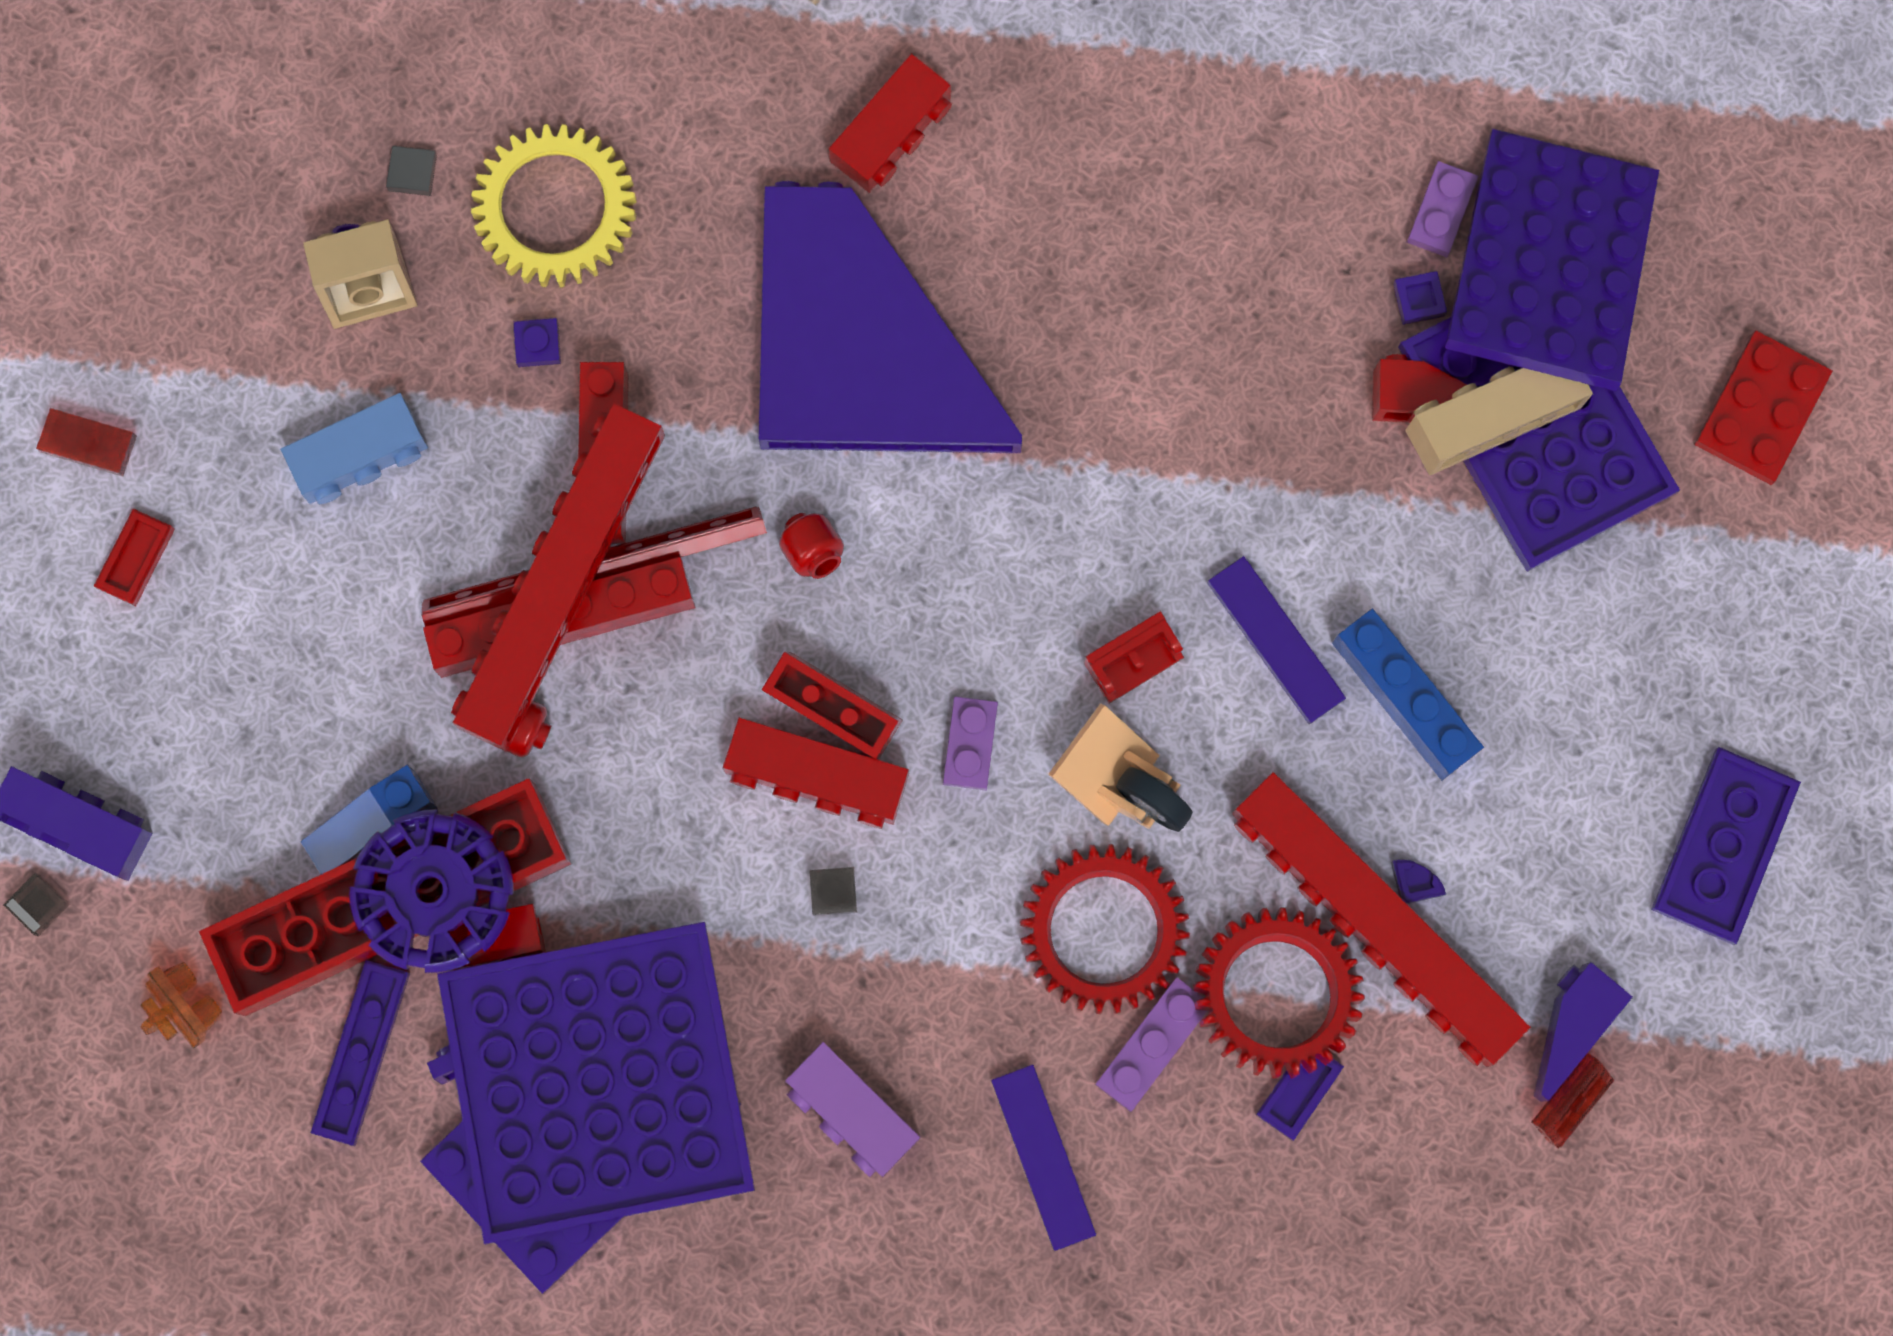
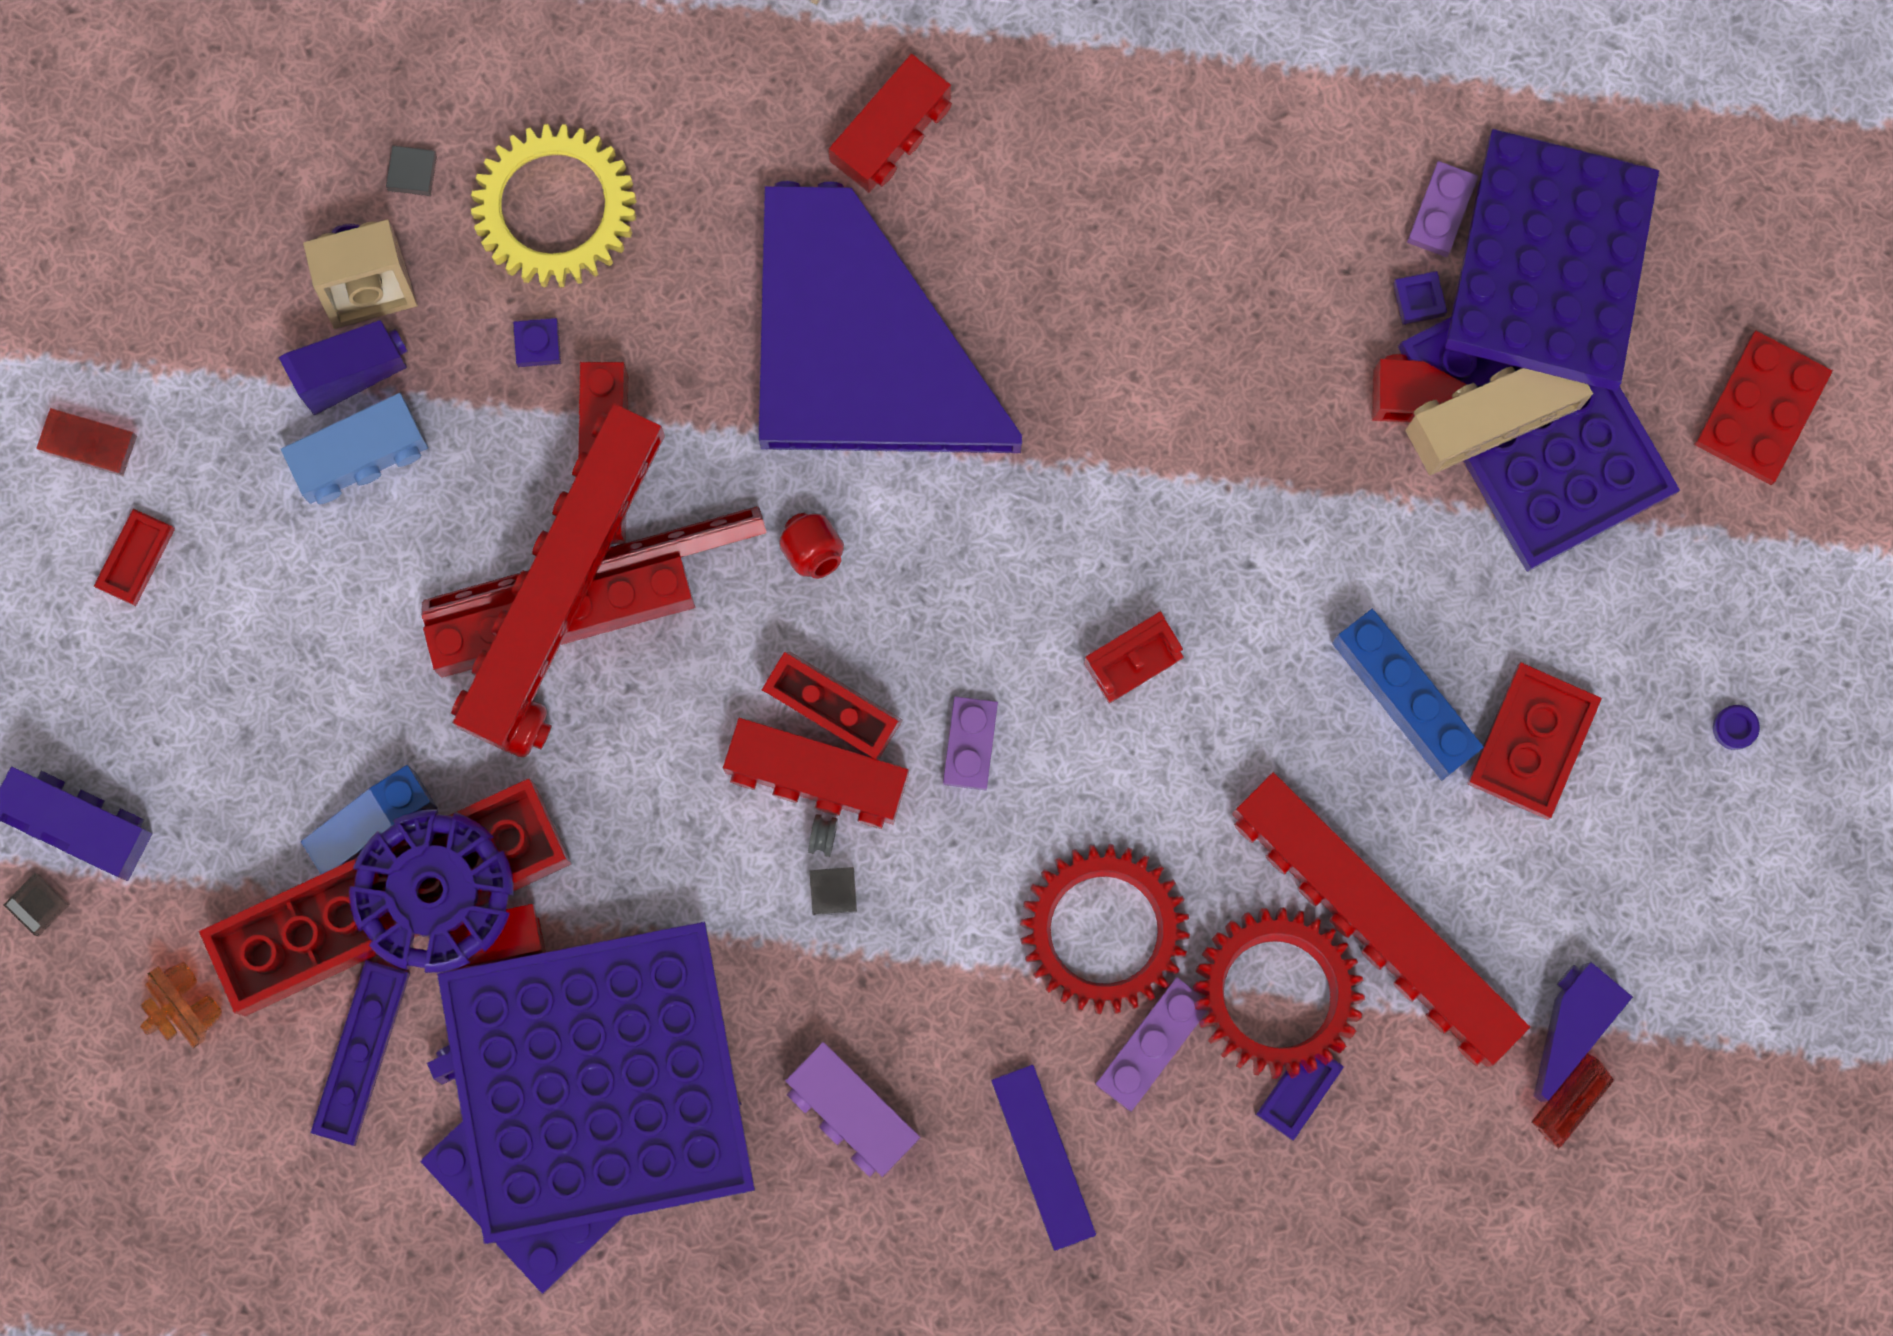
(344, 365): none -> dark purple slope
(822, 835): none -> dark grey bush
(1114, 764): light nougat plate -> none
(1276, 640): dark purple tile -> none
(1416, 882): dark purple tile -> none
(1534, 741): none -> red plate
(1726, 846): dark purple tile -> none
(1736, 727): none -> dark purple tile

